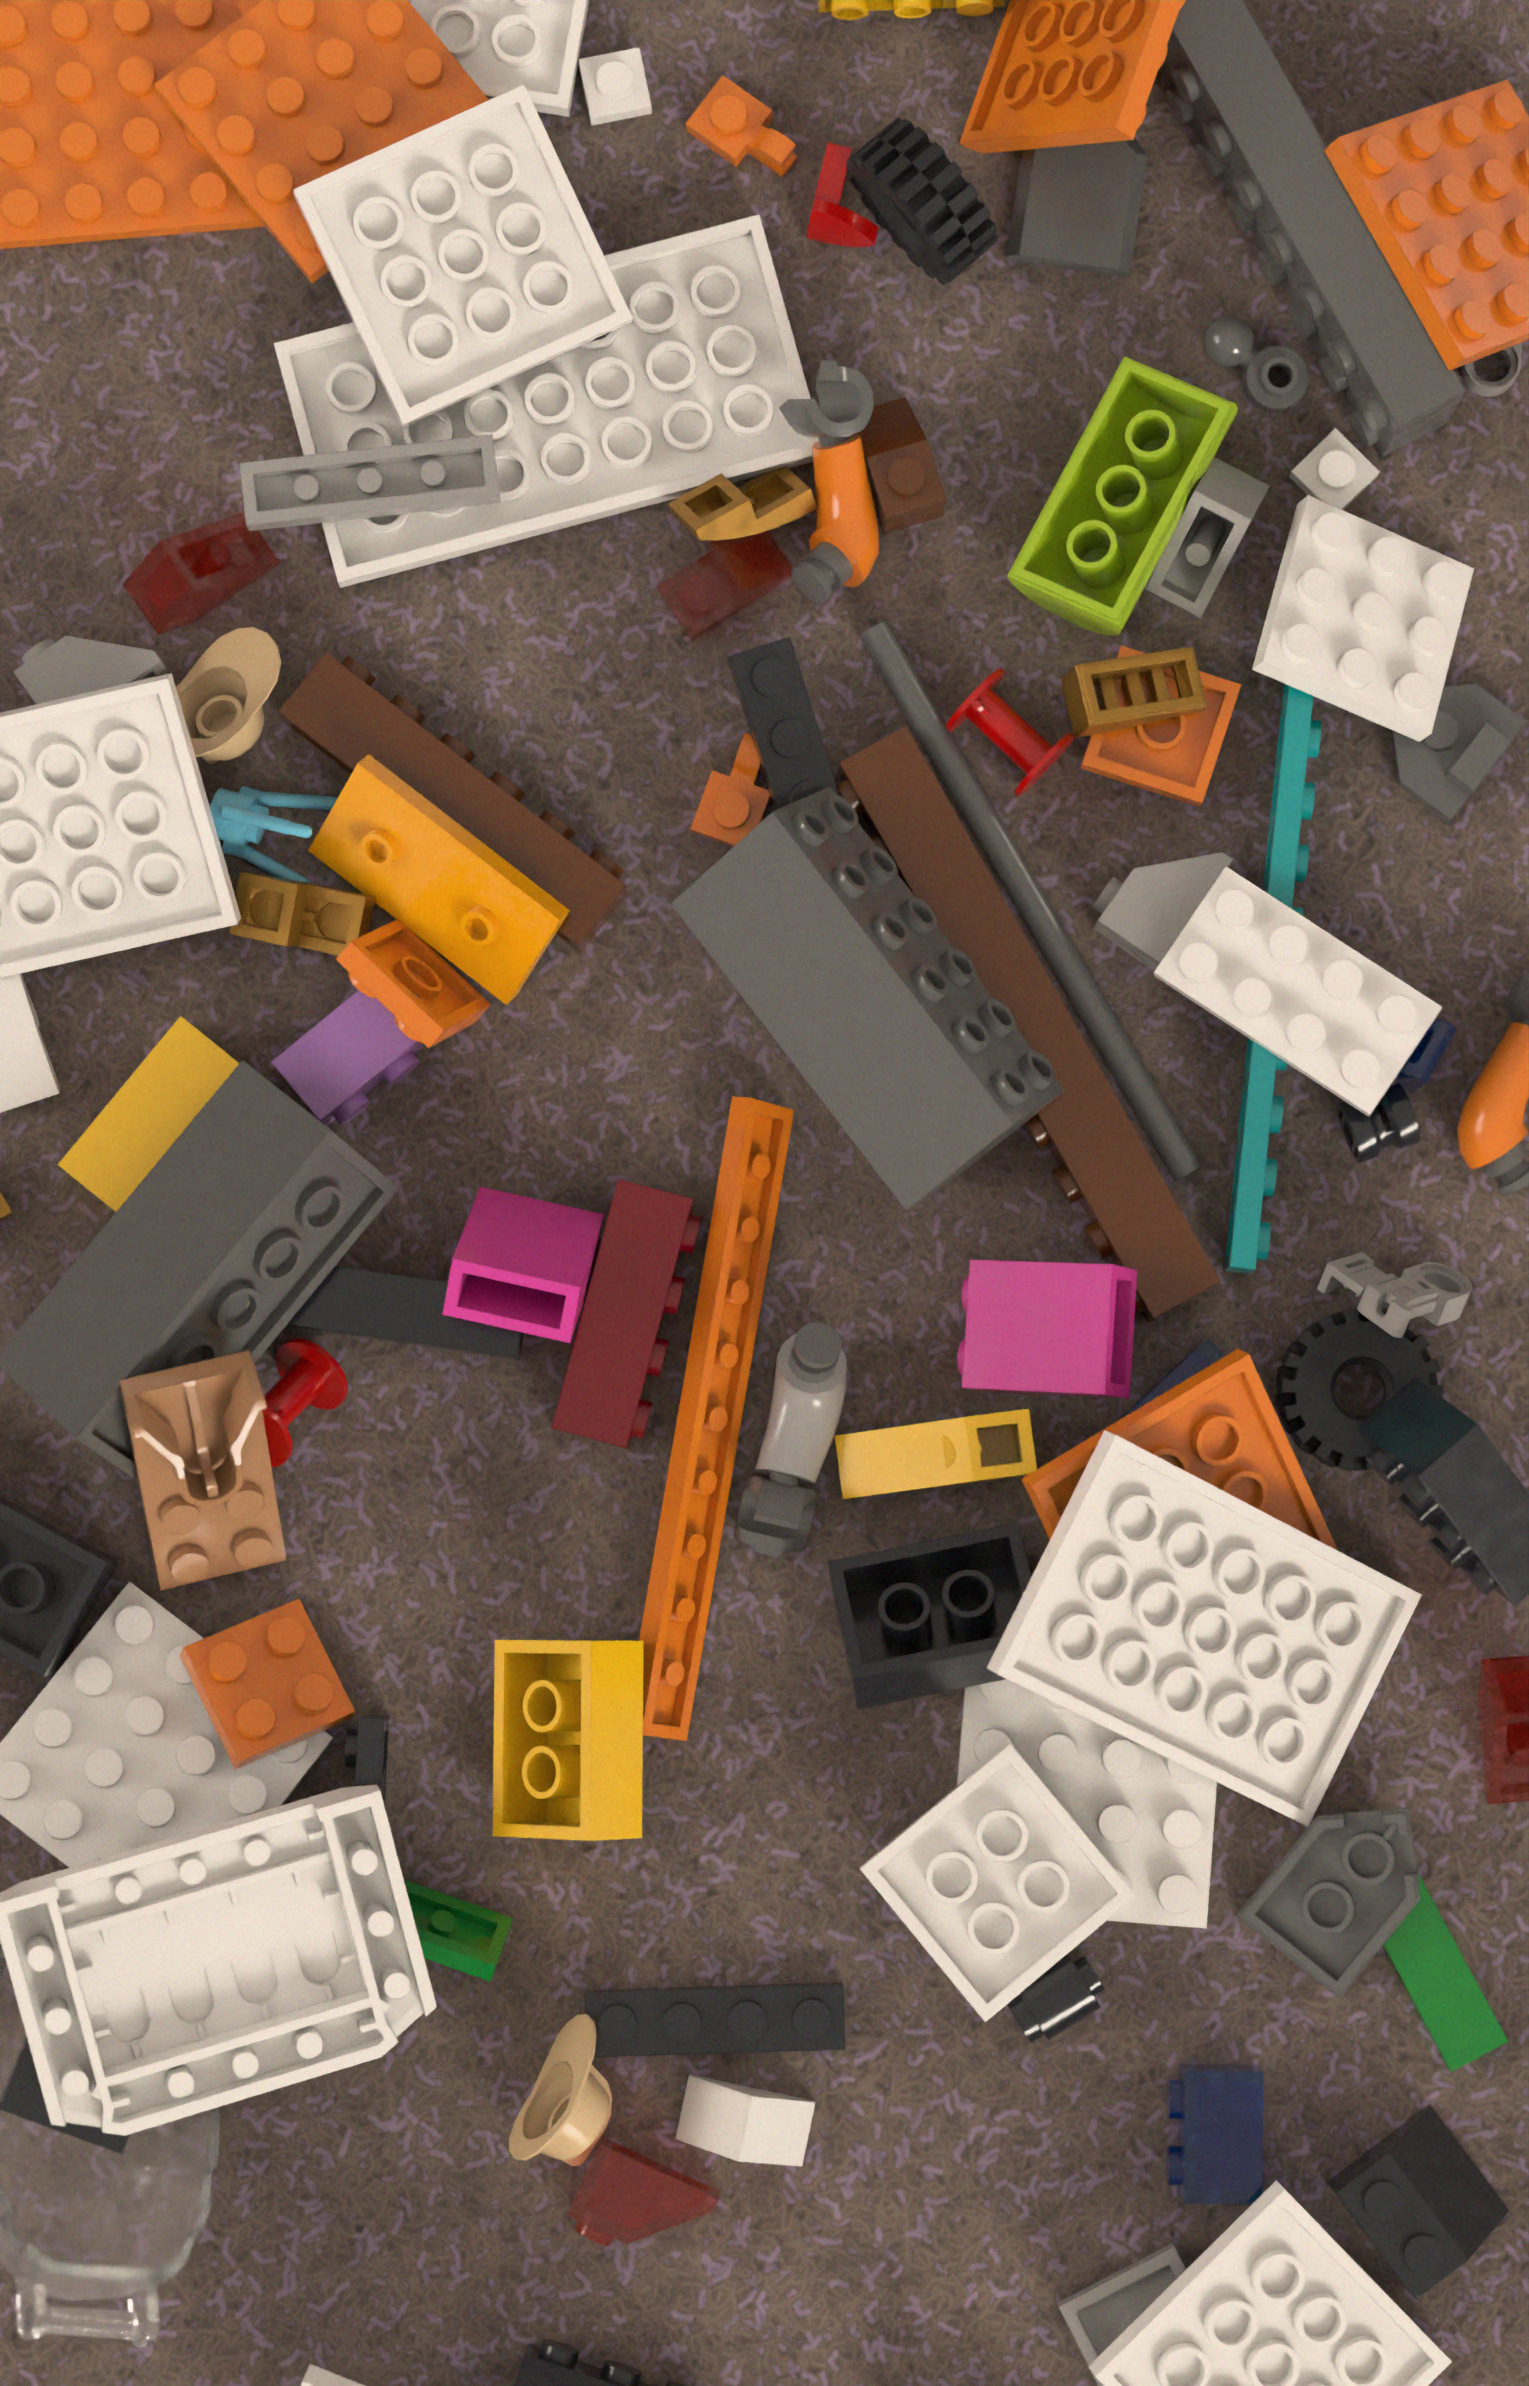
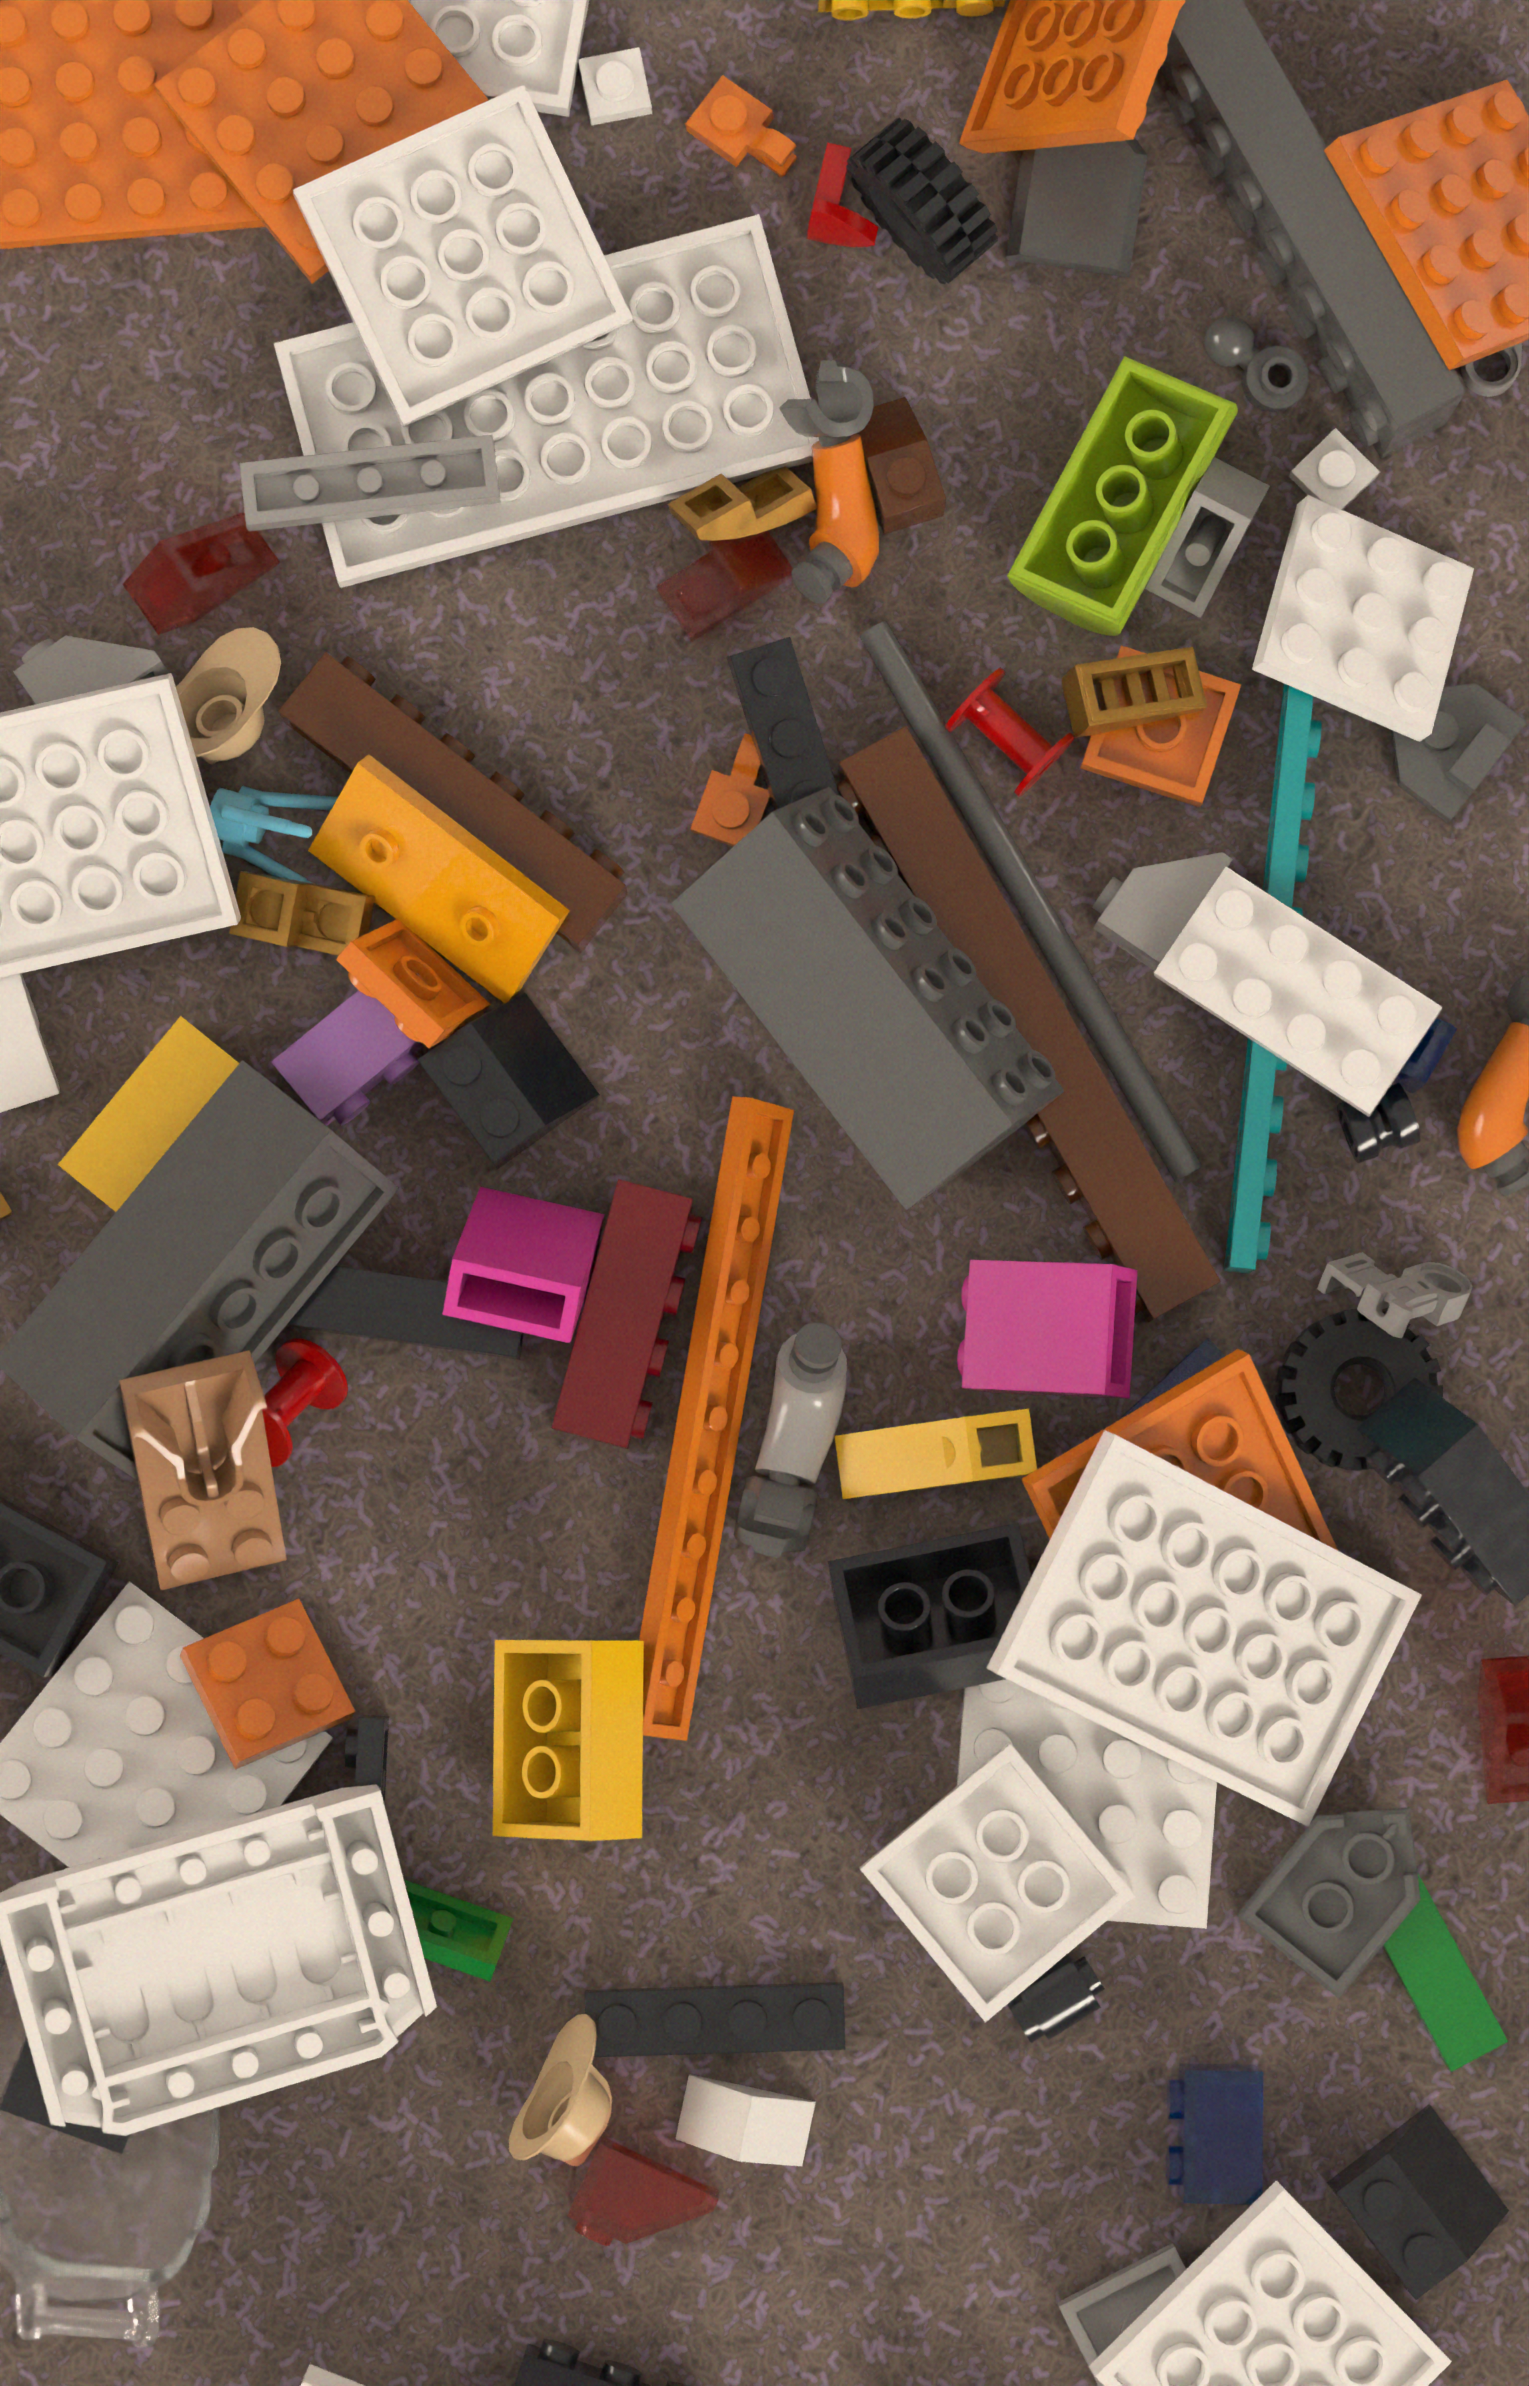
(508, 1078): none -> black slope

